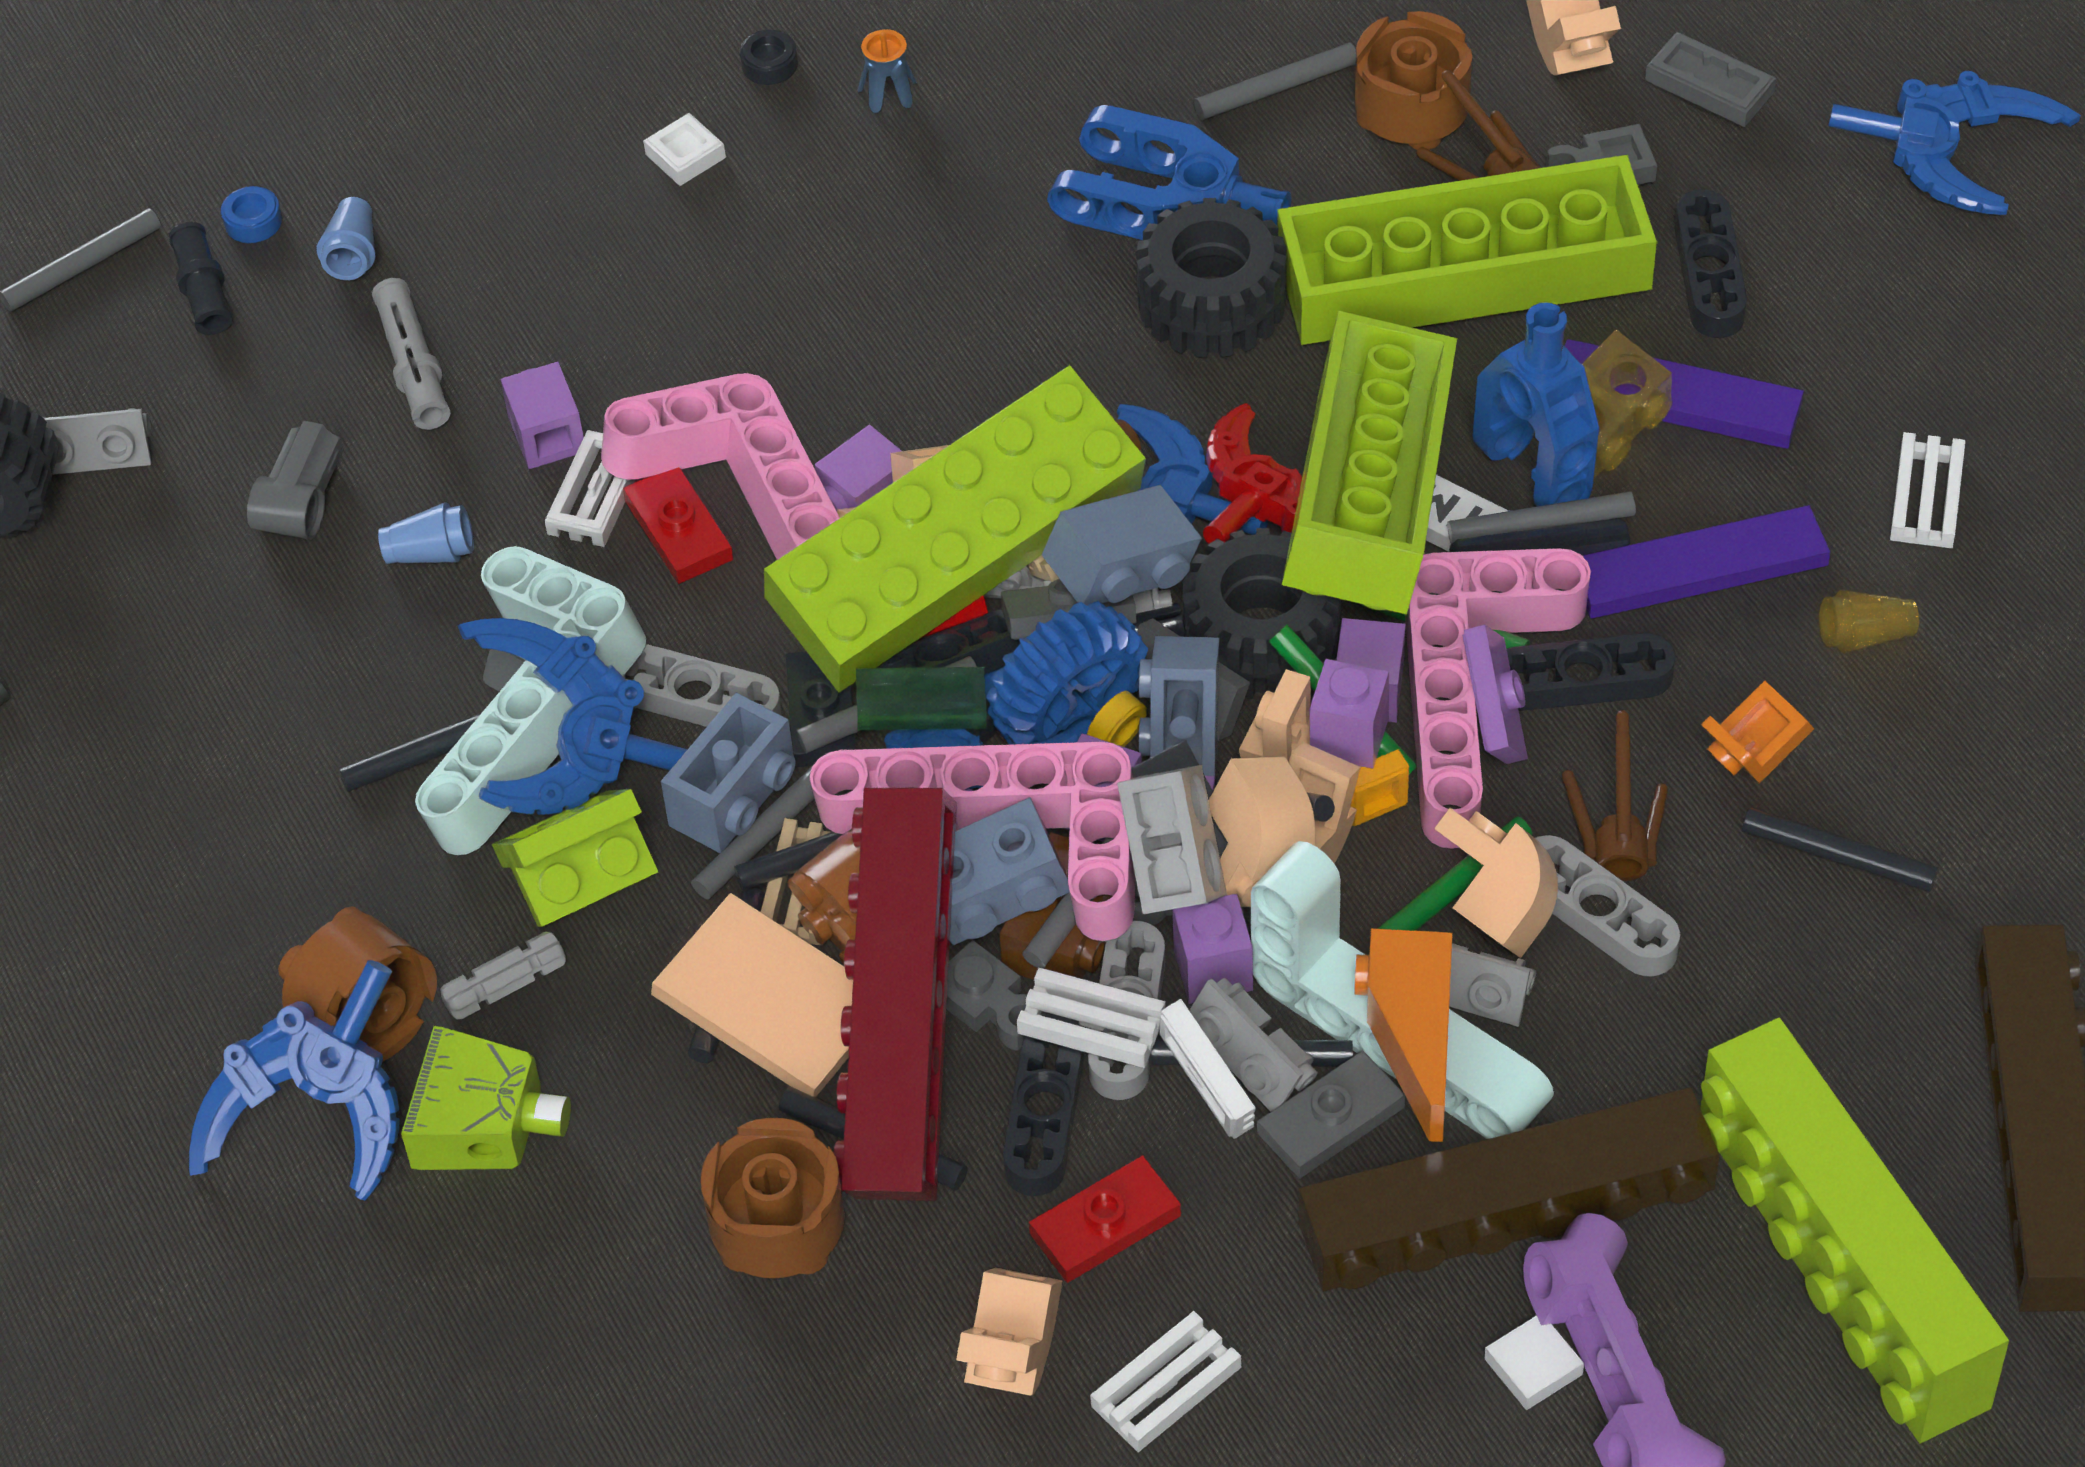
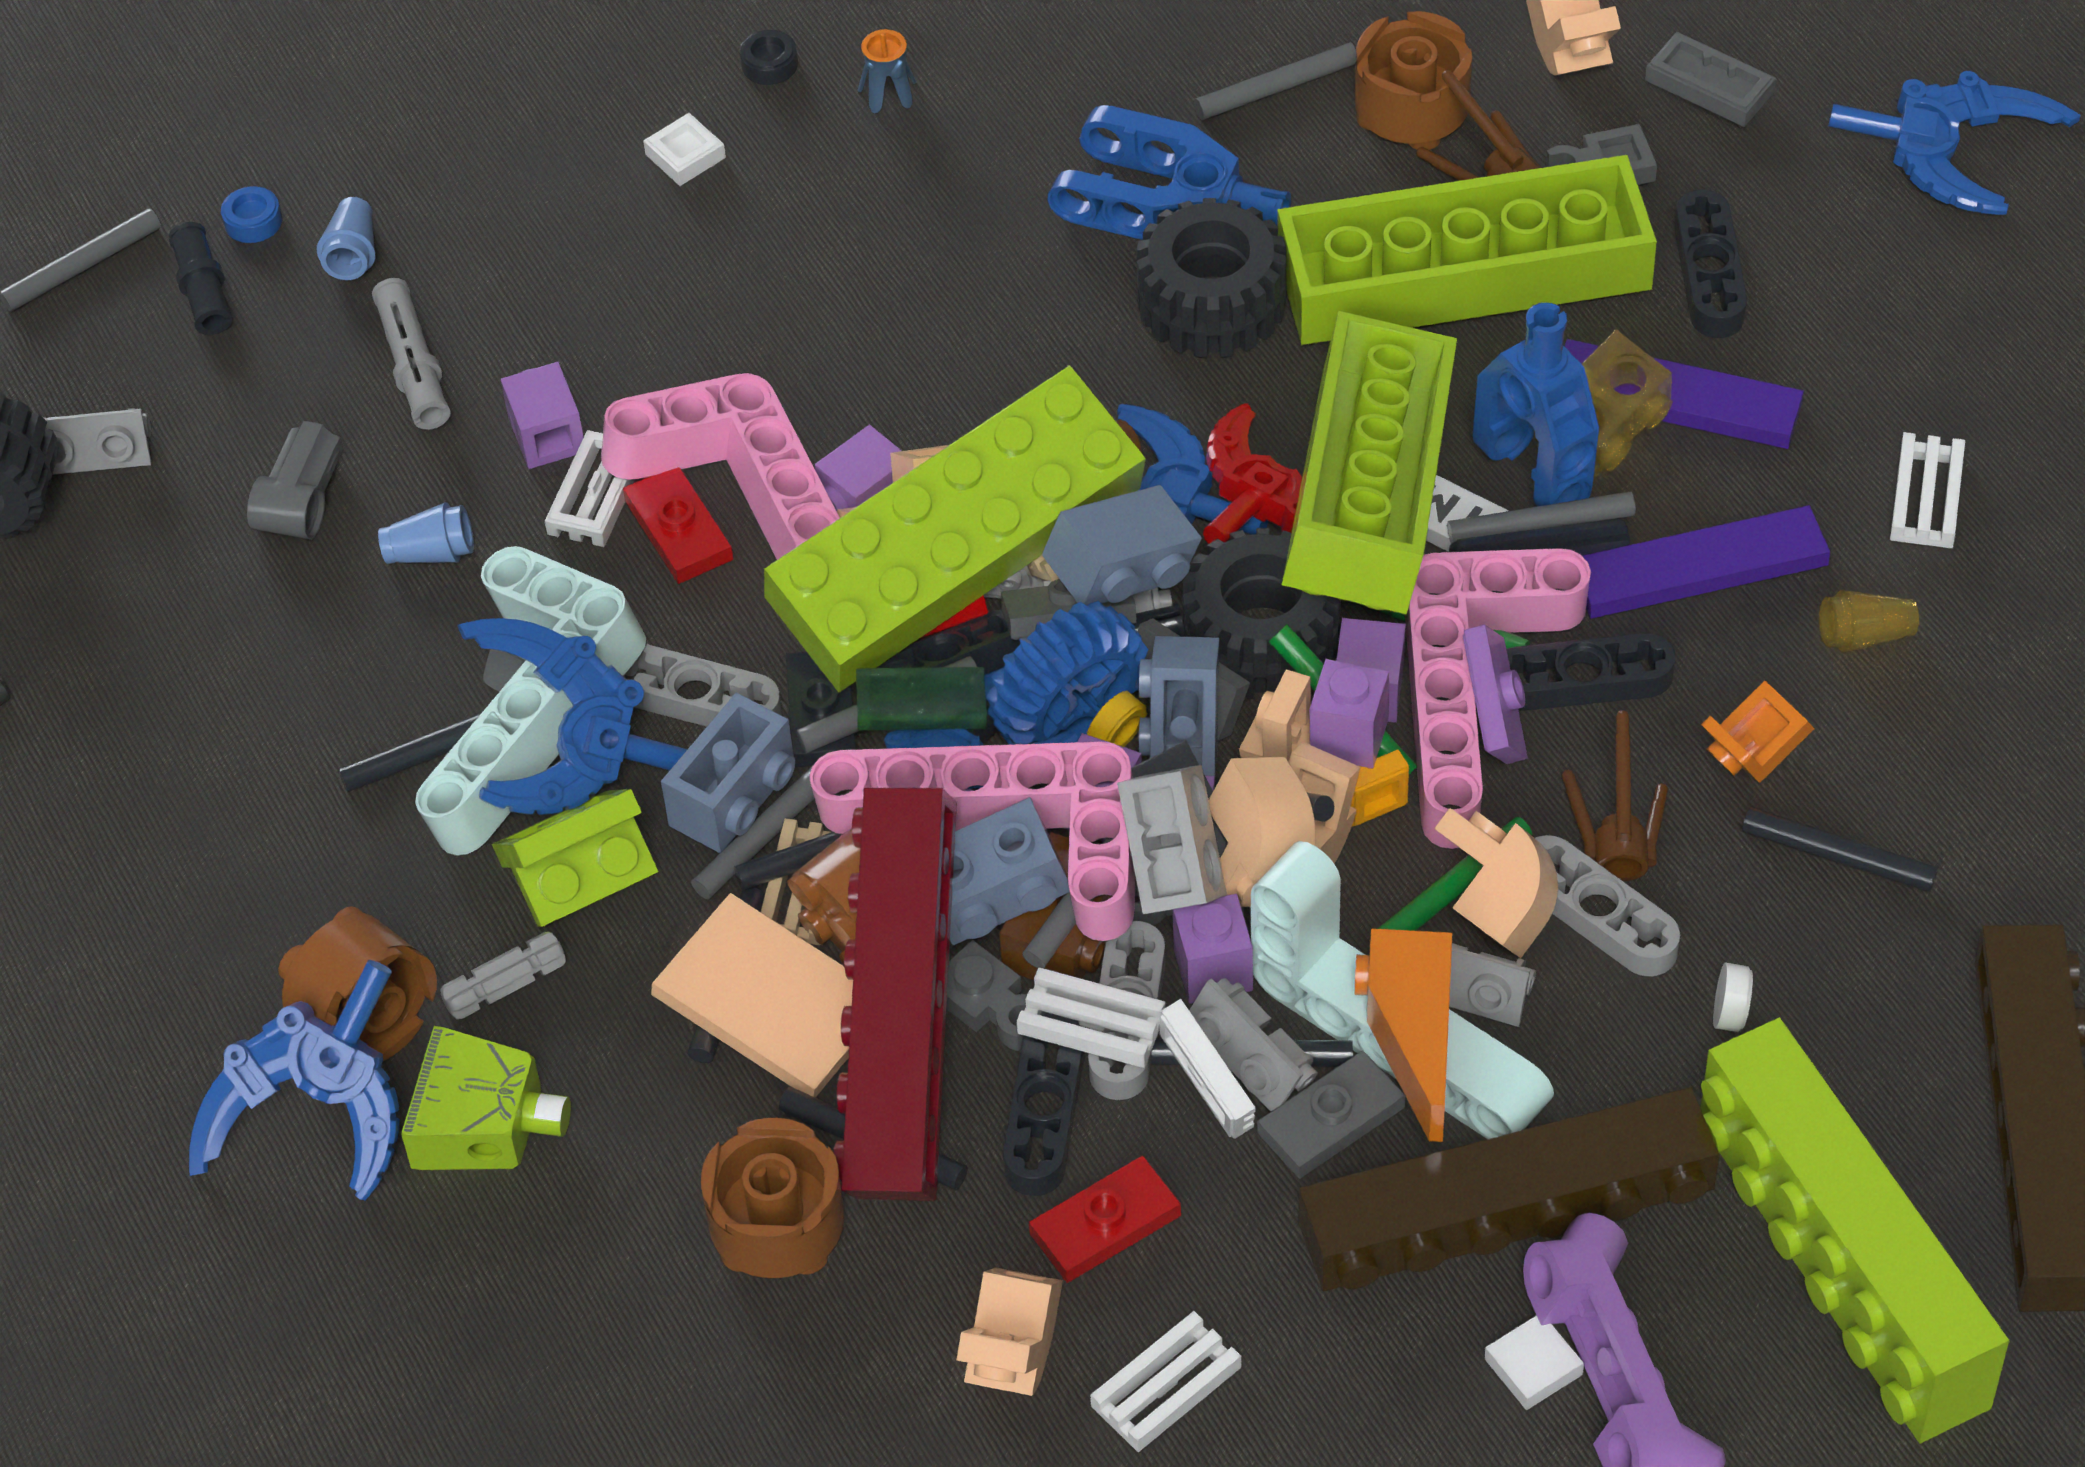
(1732, 997): none -> white tile

